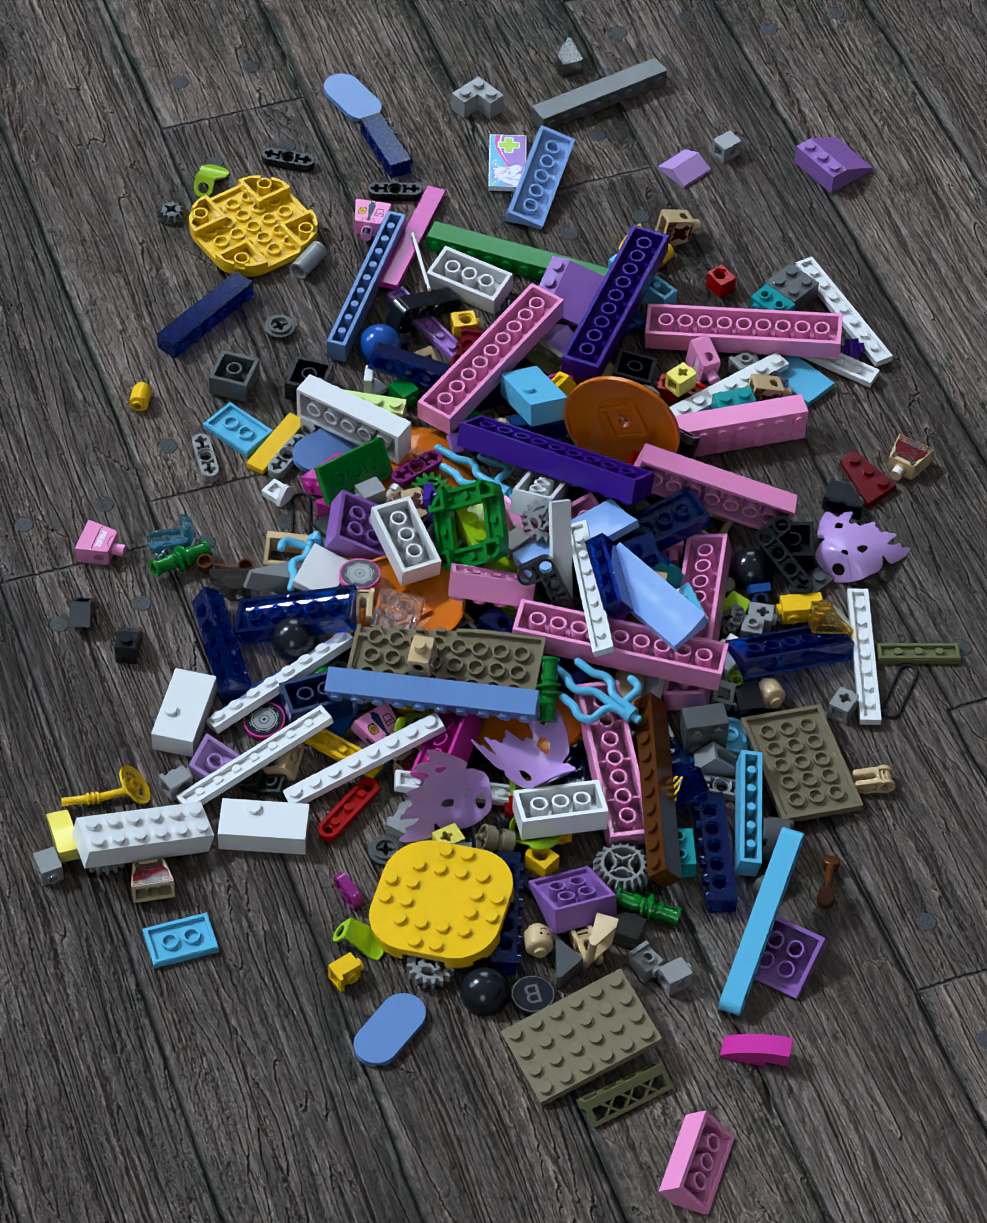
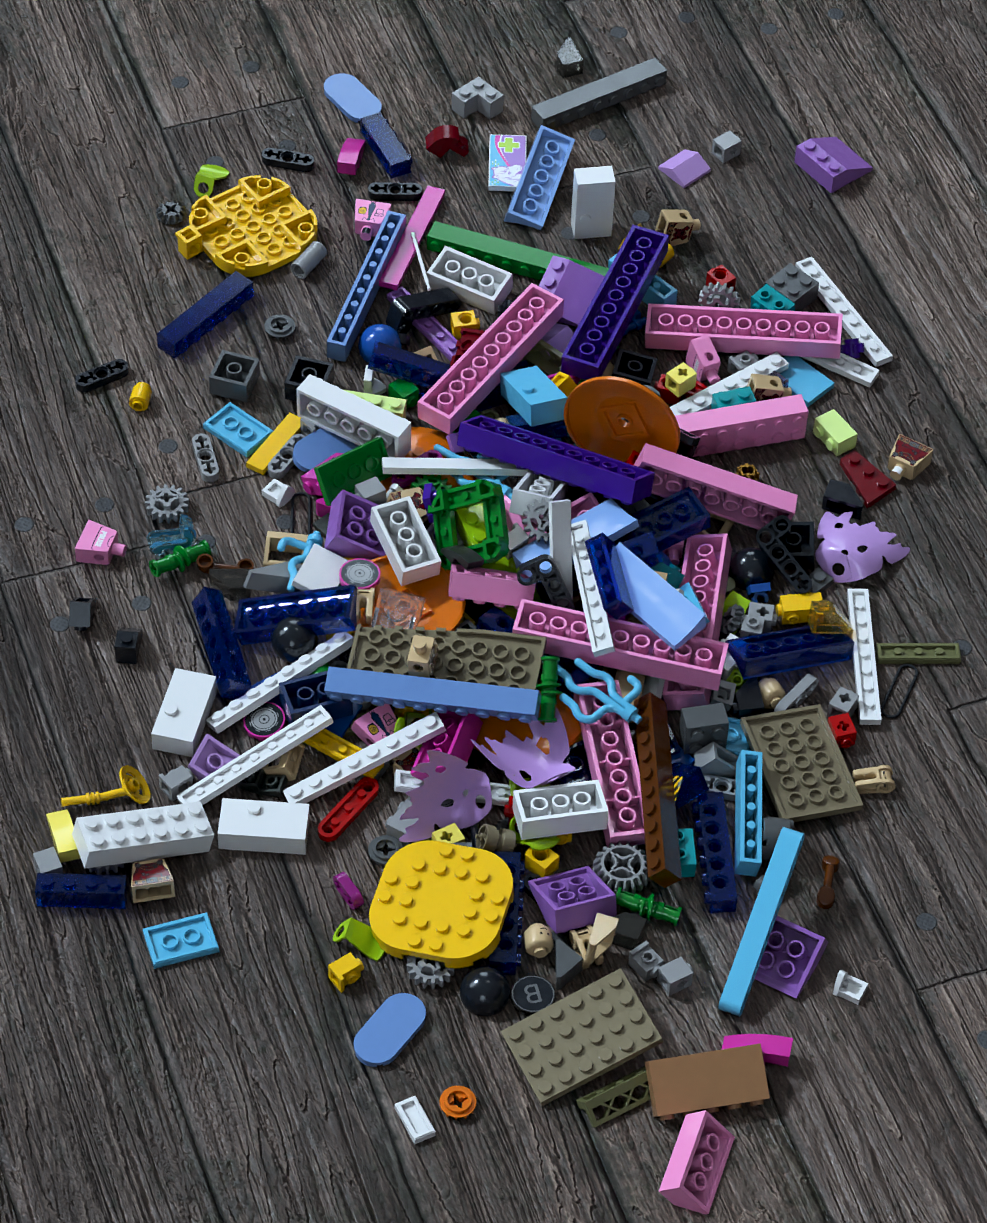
(81, 890): none -> clear blue brick
(93, 382): none -> black beam
(166, 503): none -> light grey gear
(189, 242): none -> yellow brick
(350, 156): none -> dark pink slope
(415, 1119): none -> white tile
(446, 138): none -> dark red brick
(449, 466): none -> white tile
(461, 1094): none -> orange gear
(463, 555): none -> pearl dark grey slope
(593, 202): none -> white brick
(707, 1081): none -> medium nougat brick
(719, 296): none -> light grey gear
(748, 471): none -> pearl gold gear
(798, 693): none -> light grey beam
(835, 432): none -> yellowish green brick
(843, 730): none -> red brick
(849, 987): none -> white tile

